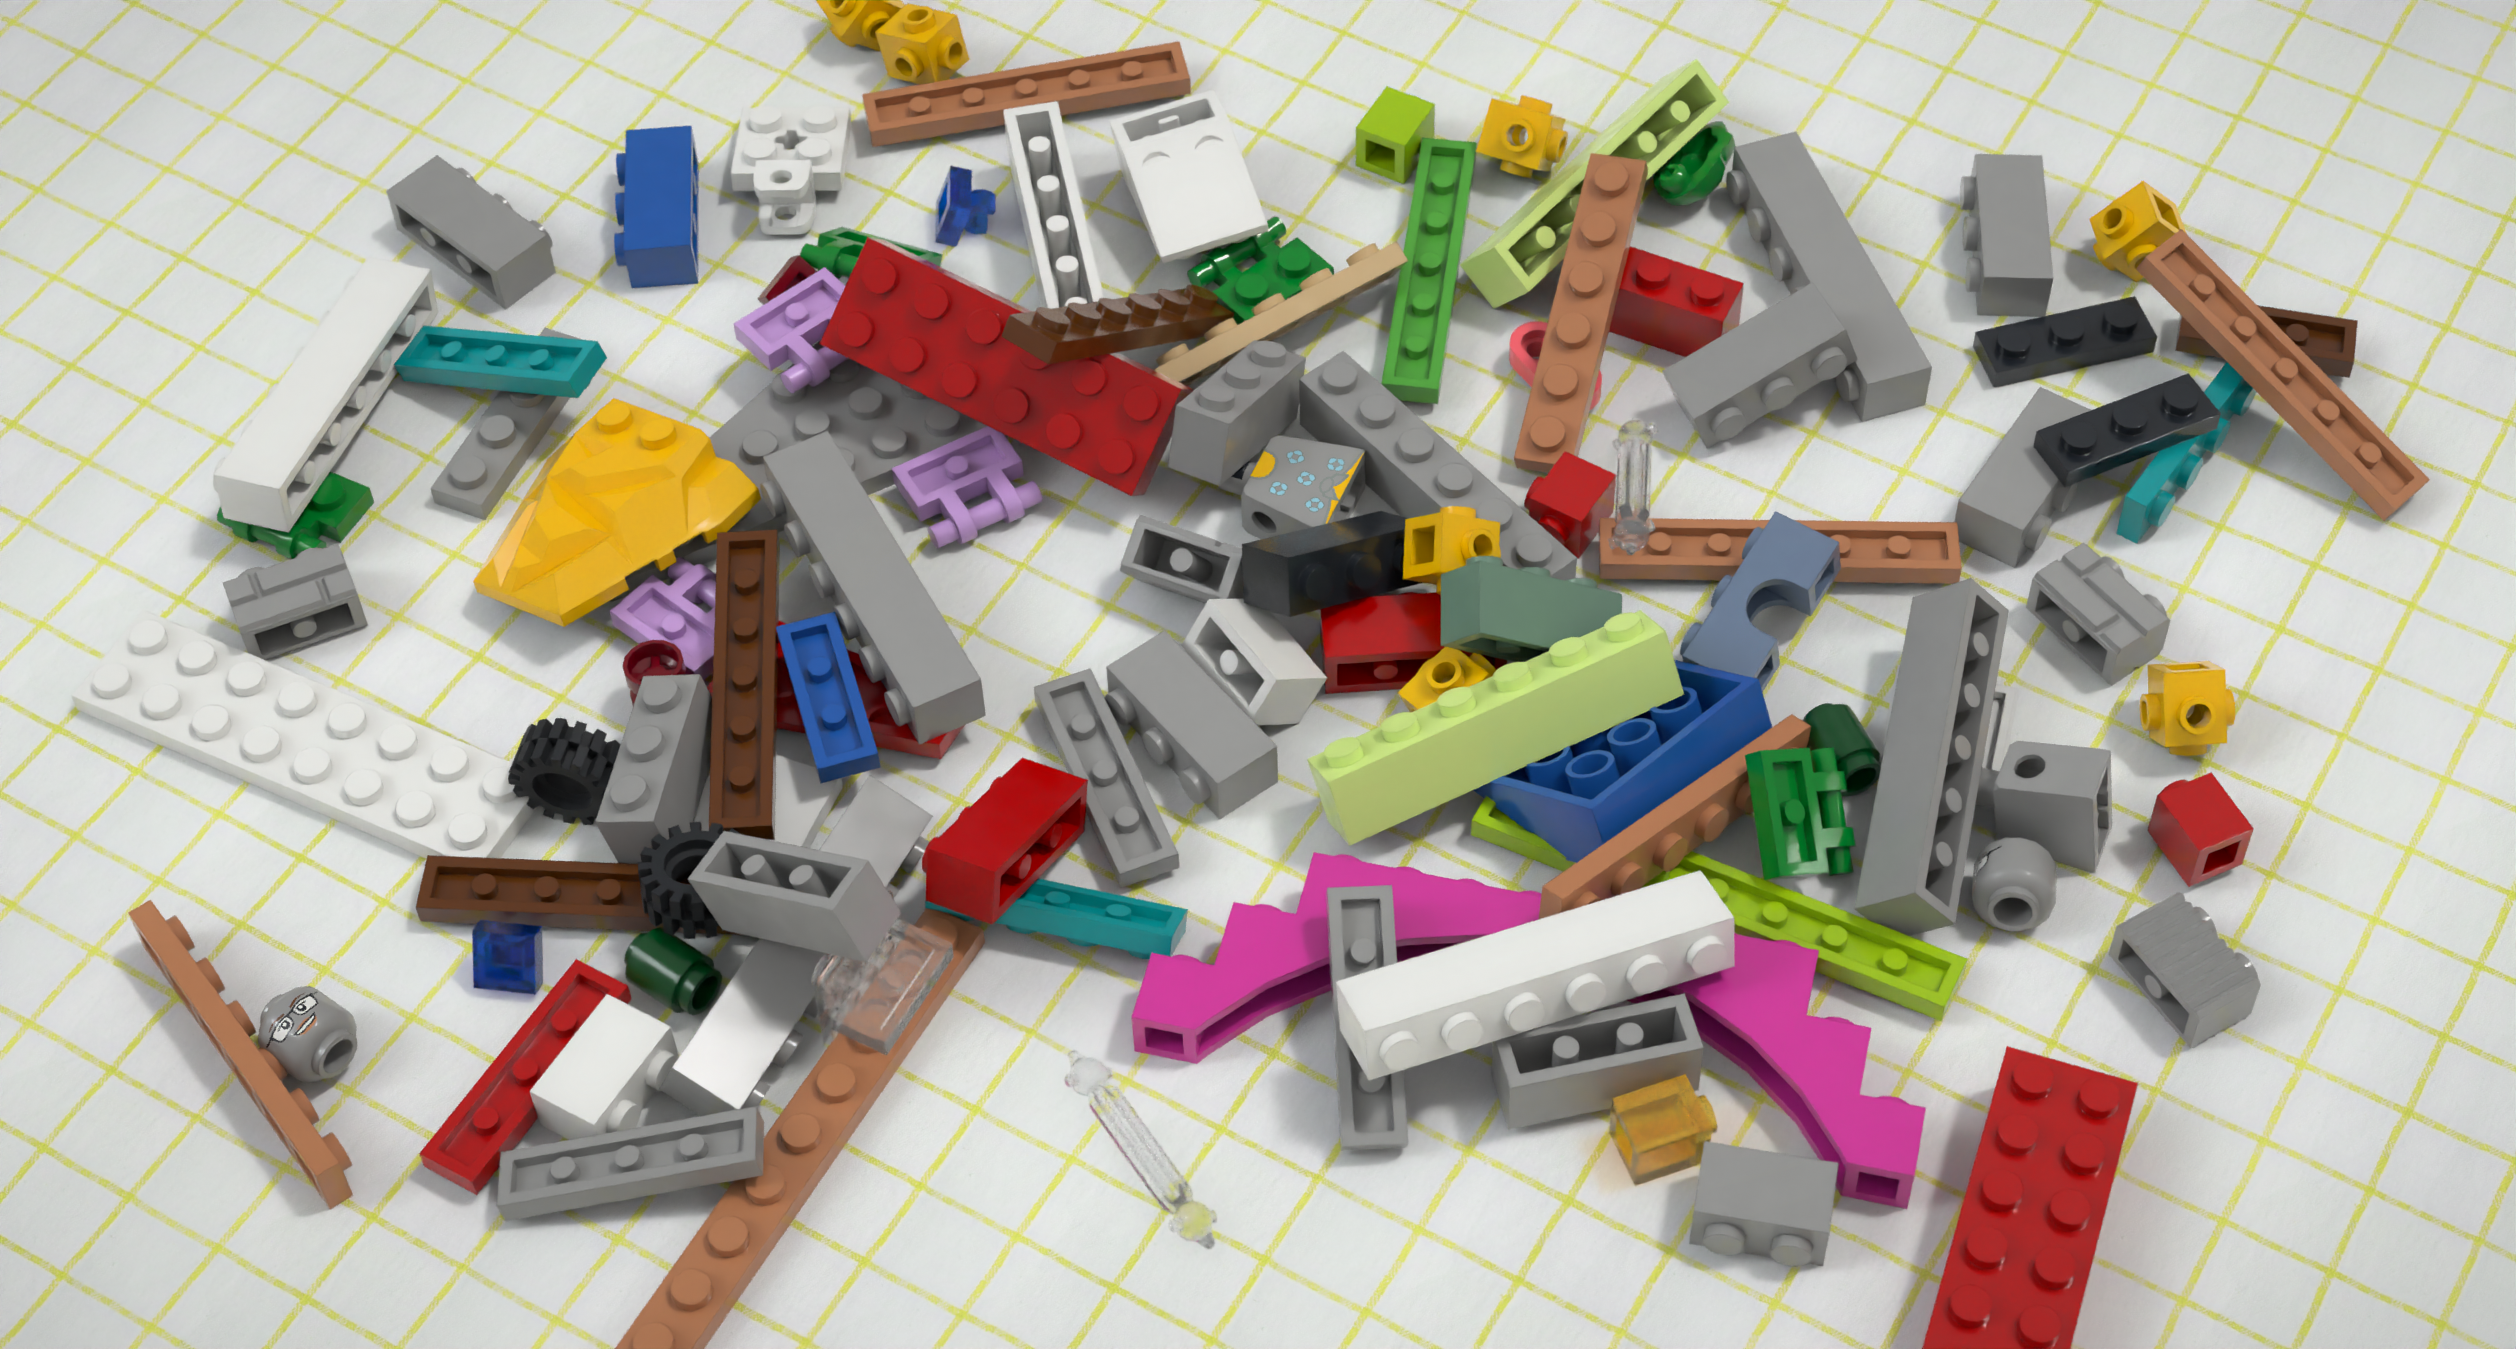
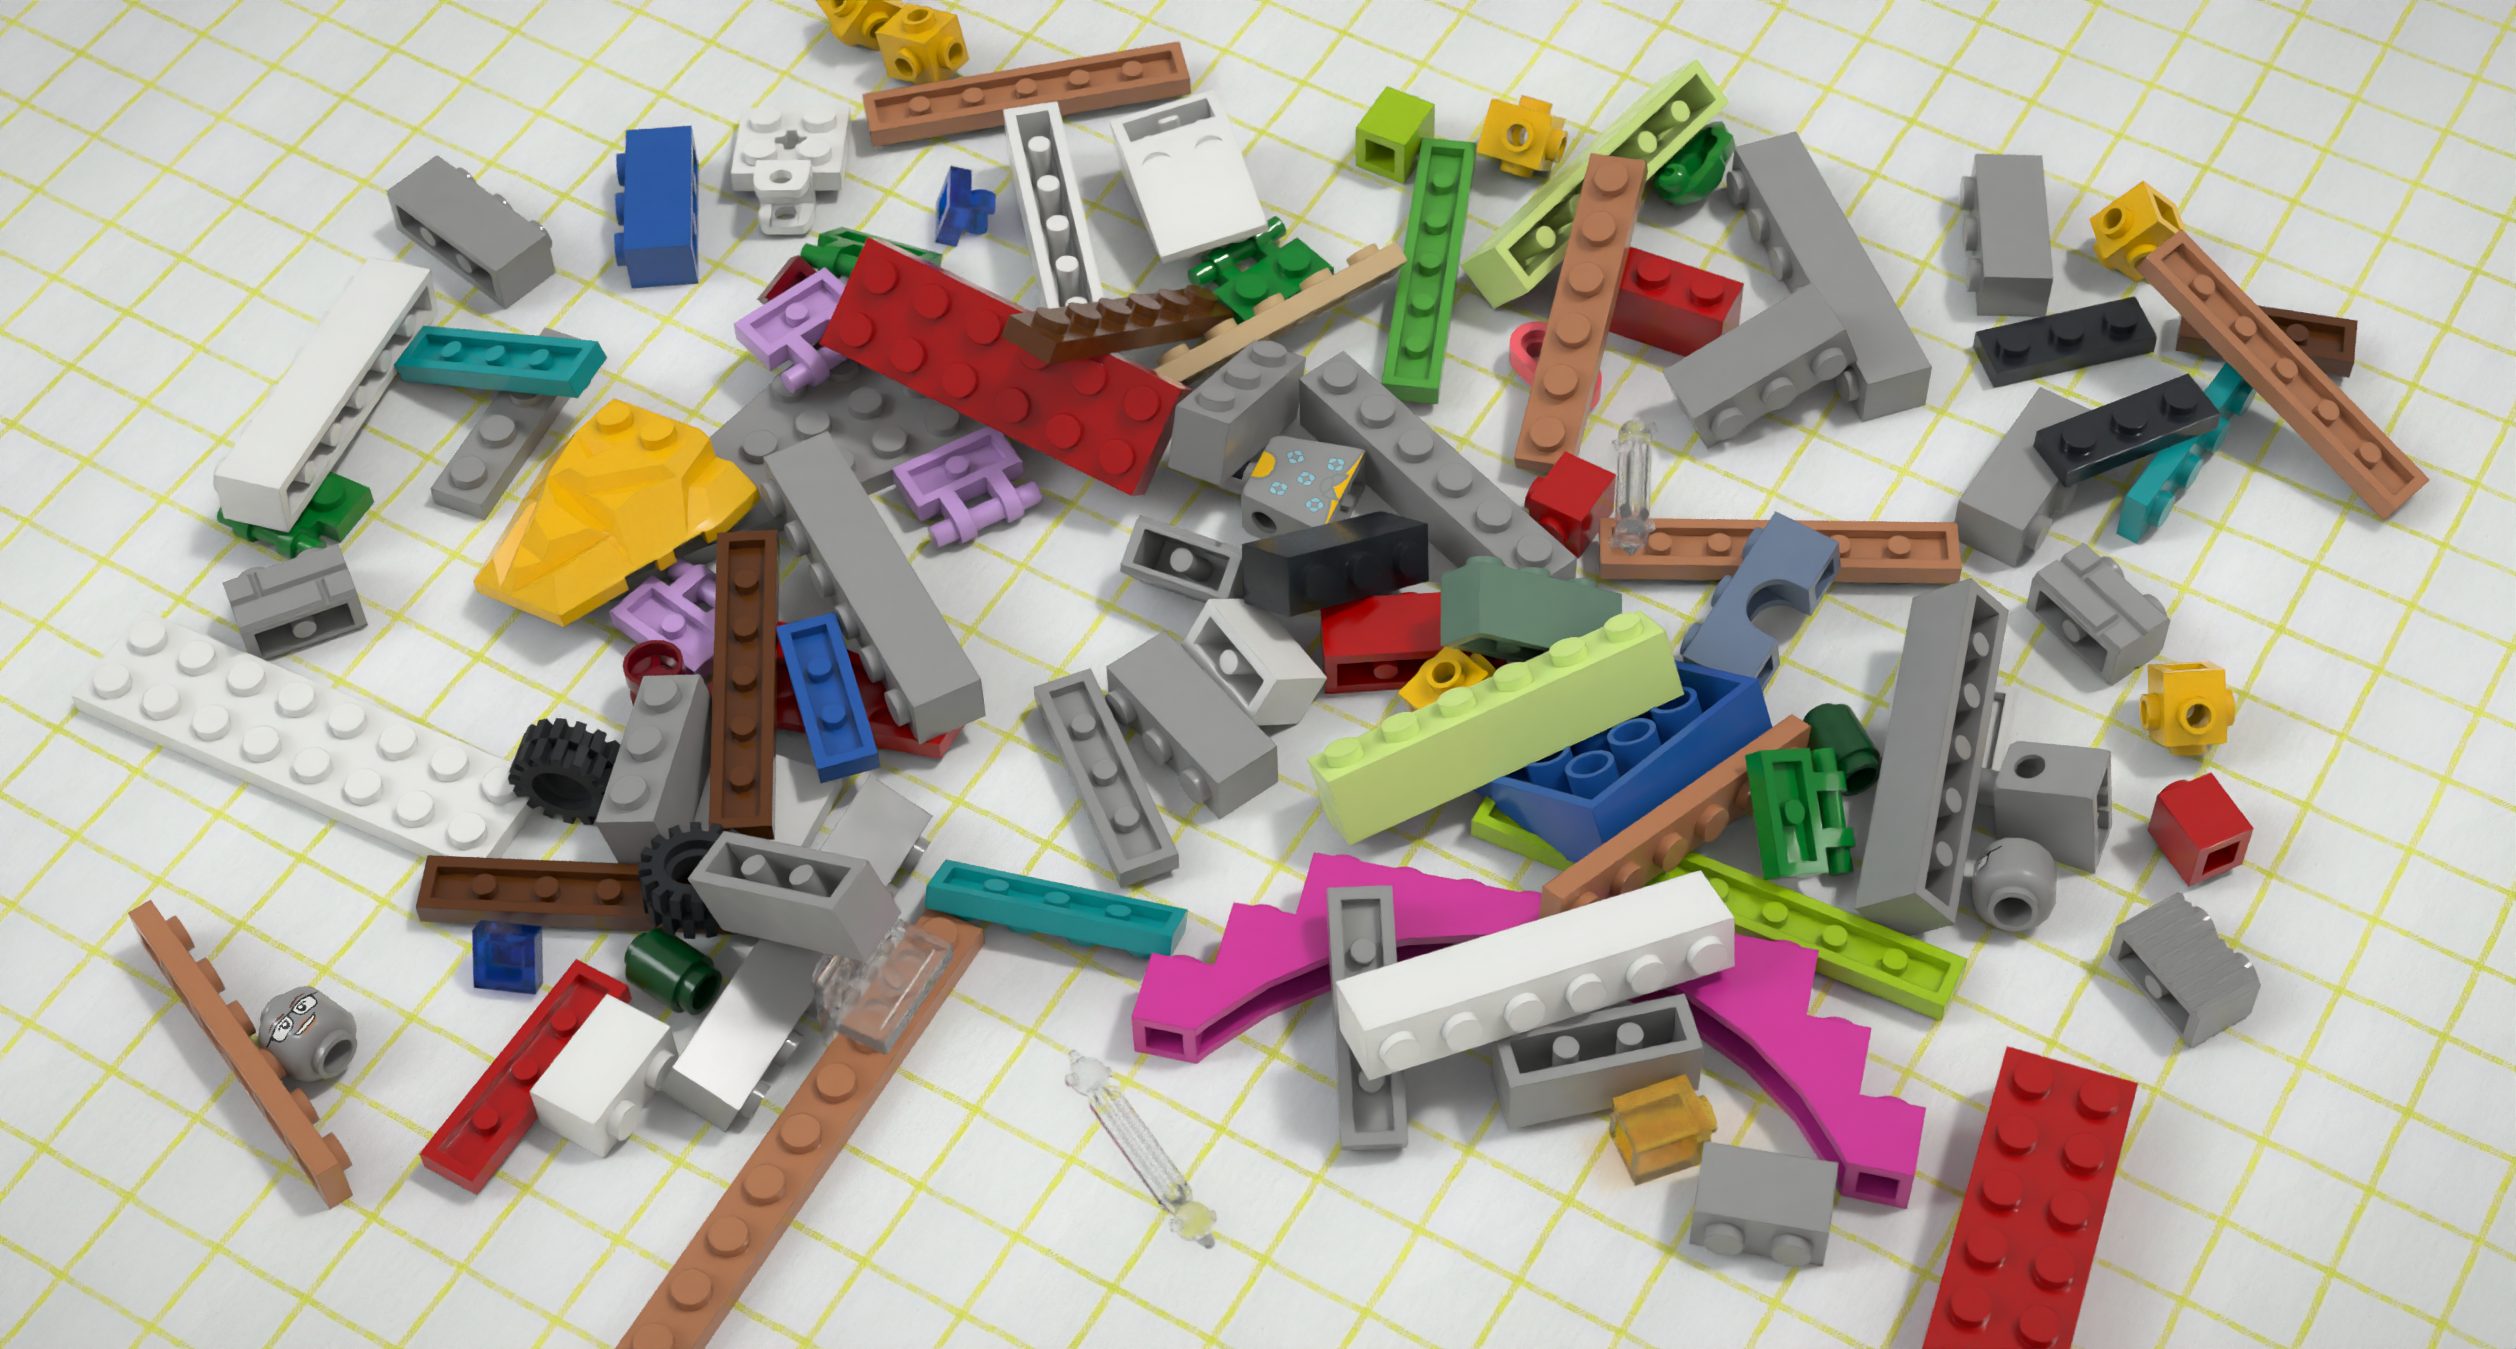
(631, 1163): light grey plate -> none
(1005, 840): red brick -> none
(1445, 542): yellow brick -> none

